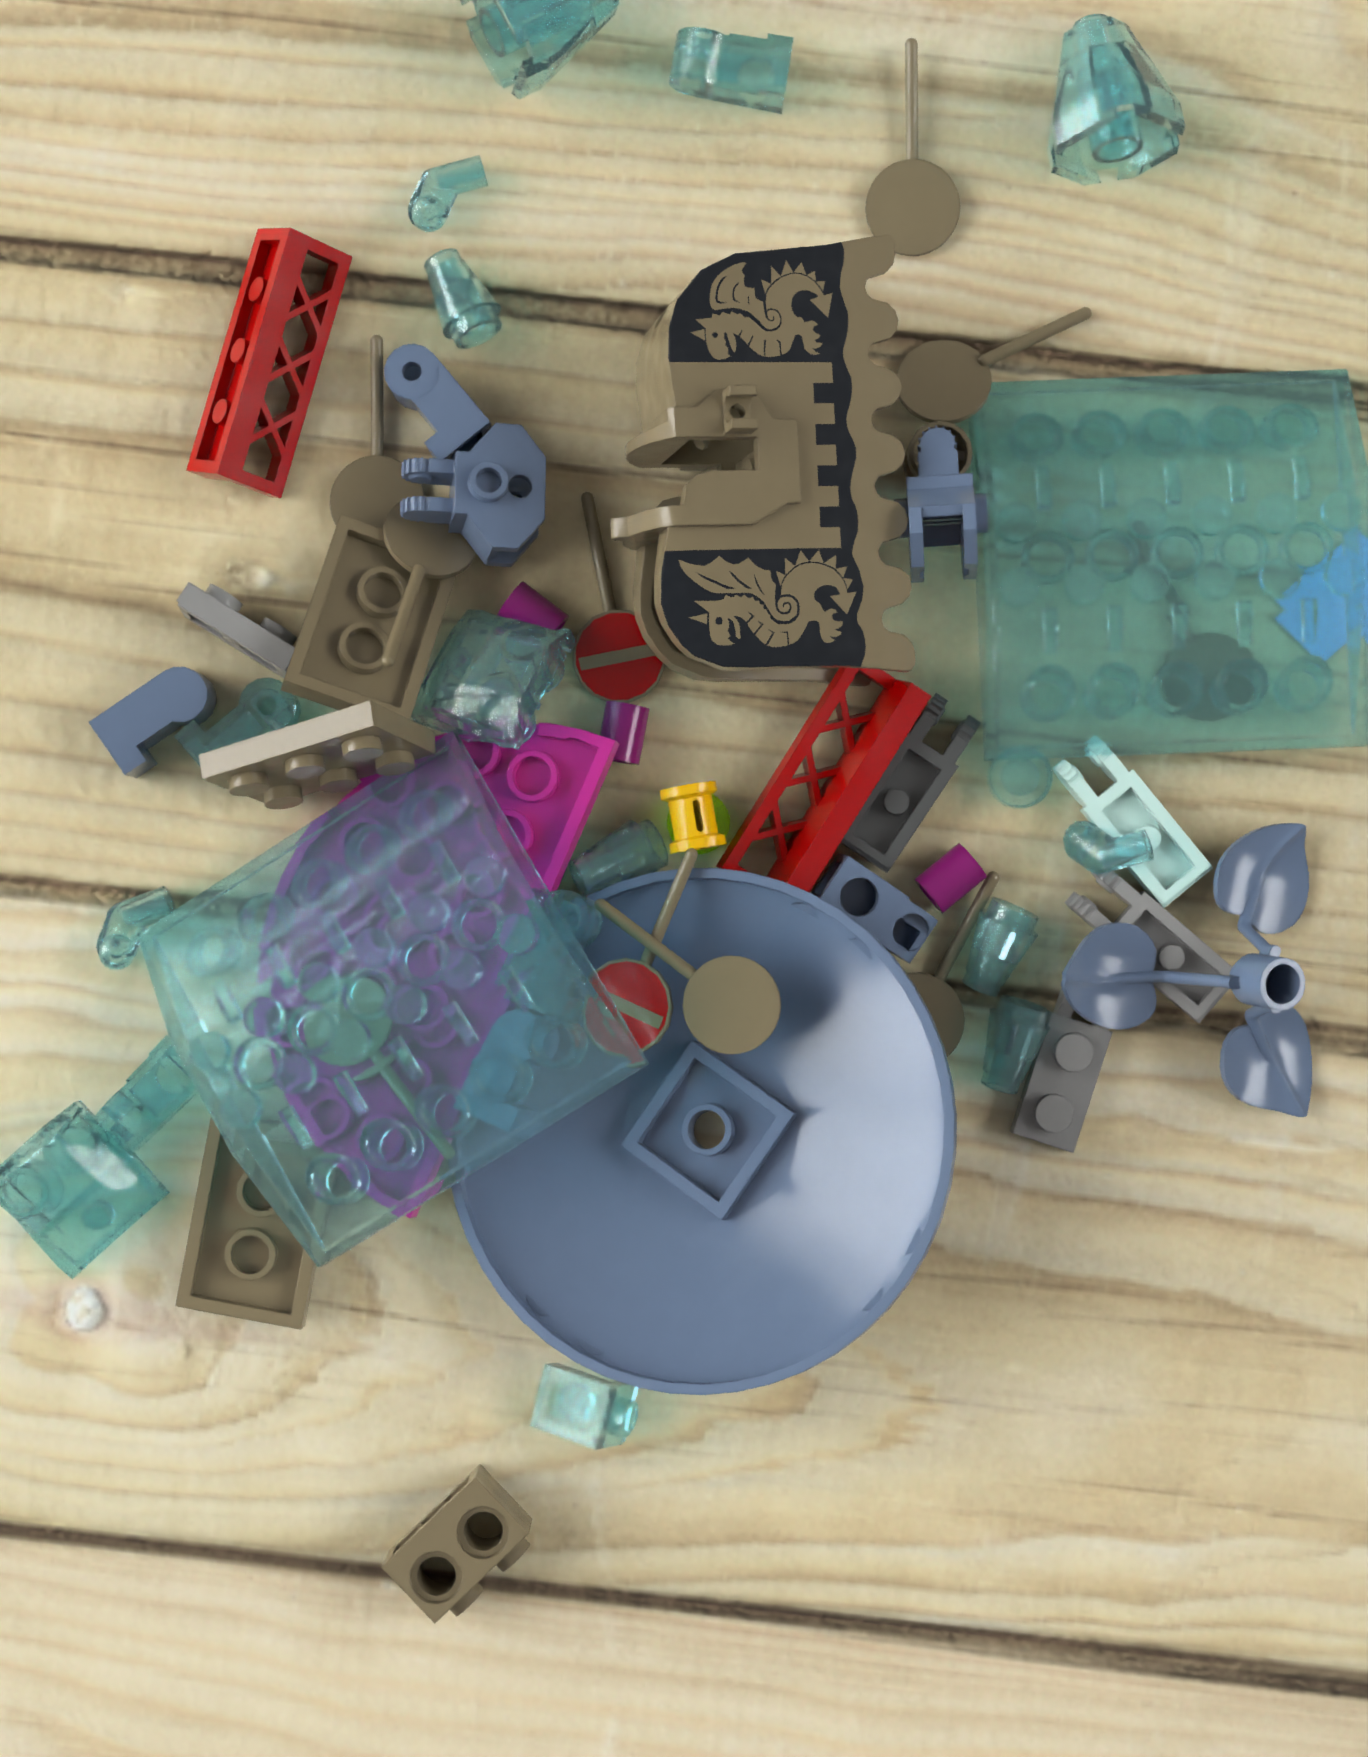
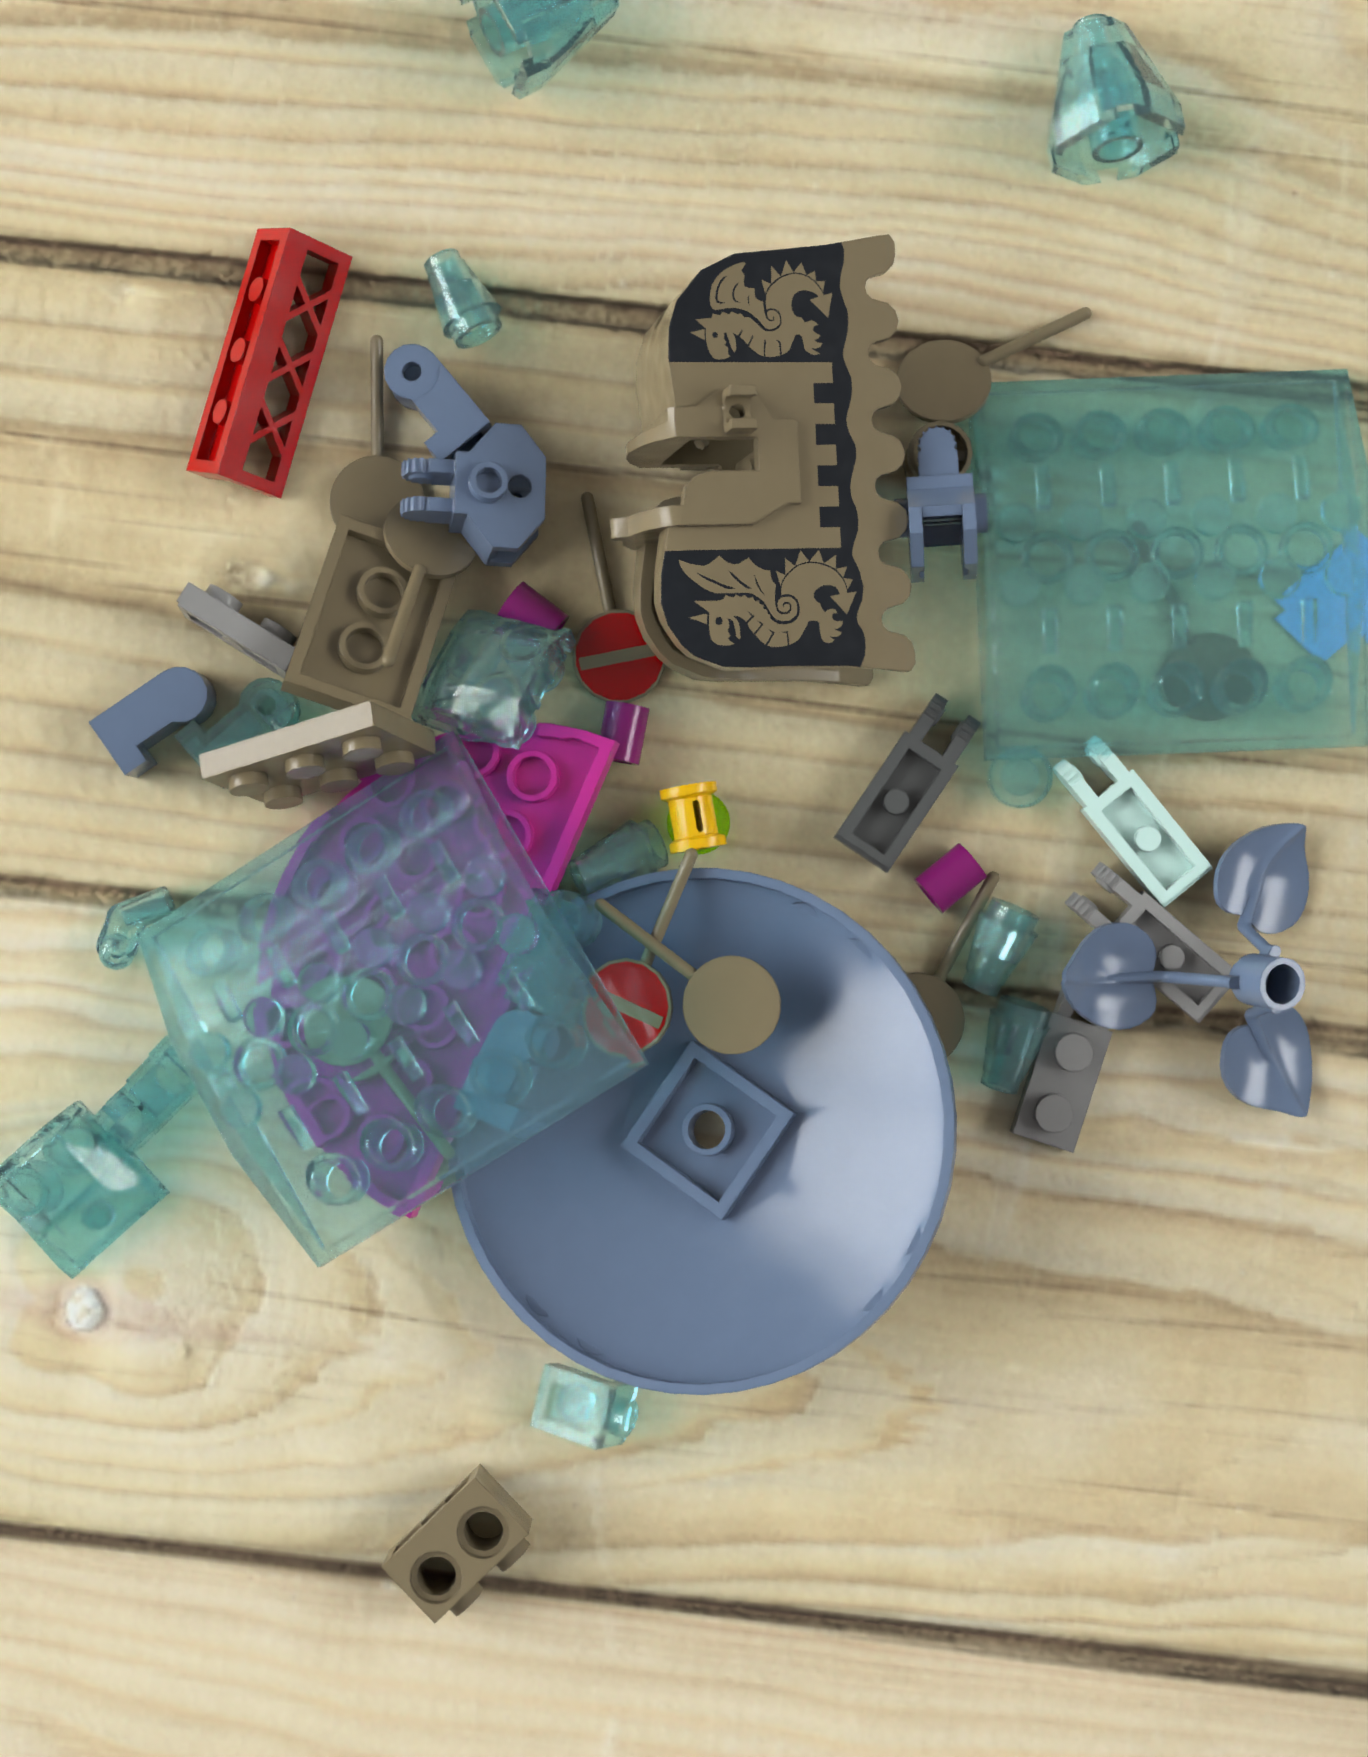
(239, 1250): dark tan plate -> none
(439, 189): clear light blue arm -> none
(732, 68): clear light blue leg -> none
(848, 782): red fence -> none
(876, 906): sand blue leg -> none
(913, 196): dark tan piece -> none
(1101, 852): clear light blue arm -> none

